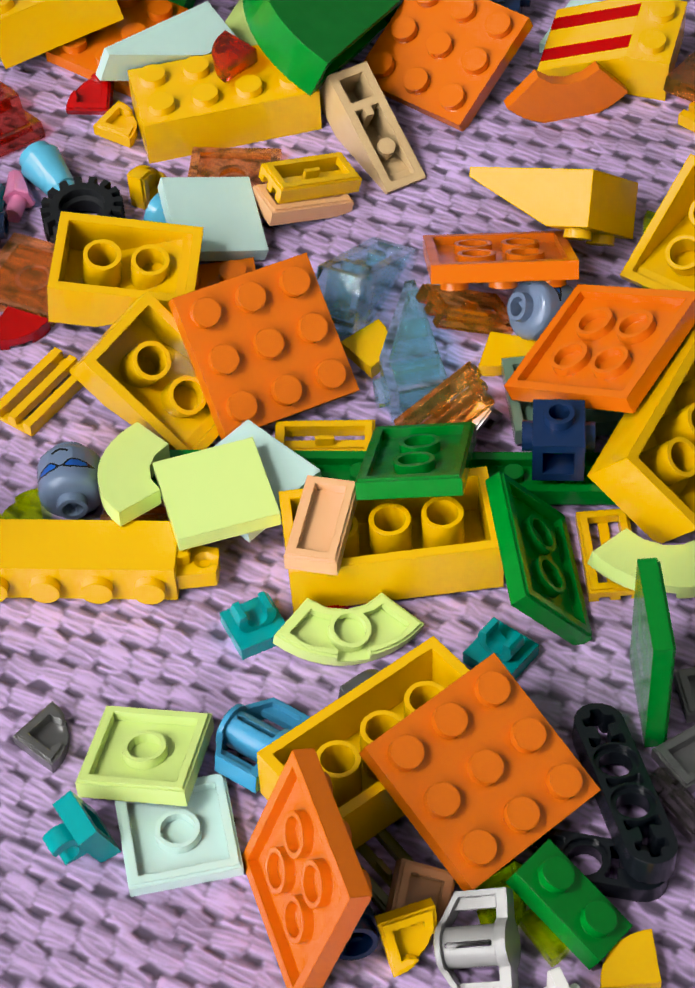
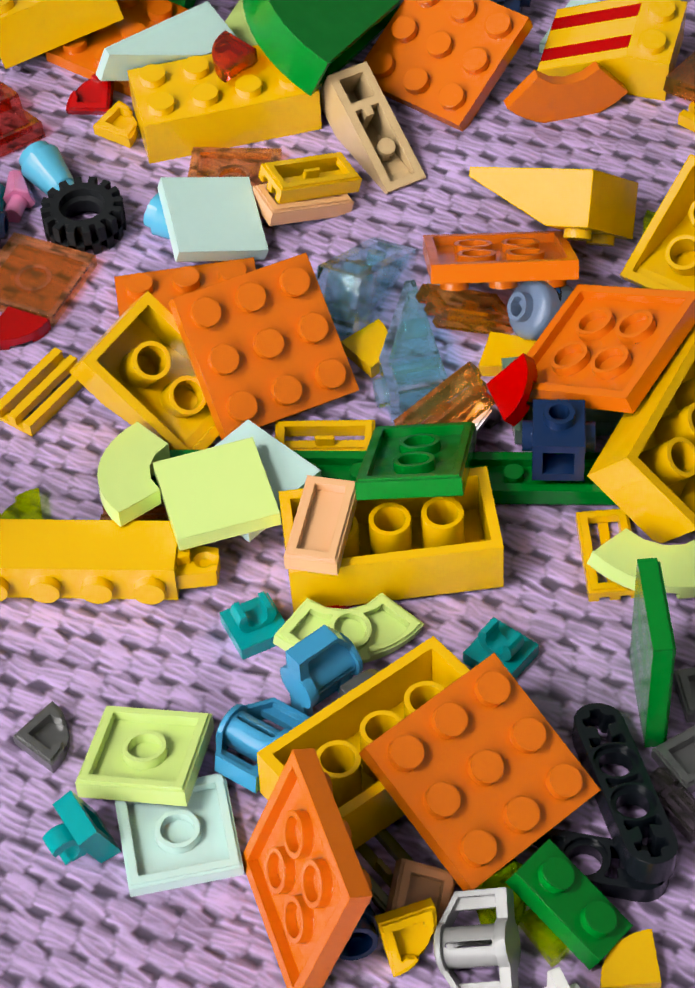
(69, 480): sand blue head -> none
(112, 261): yellow slope -> none
(143, 185): yellow tile -> none
(319, 667): none -> dark azure piece
(513, 387): none -> red tile
(538, 560): green tile -> none

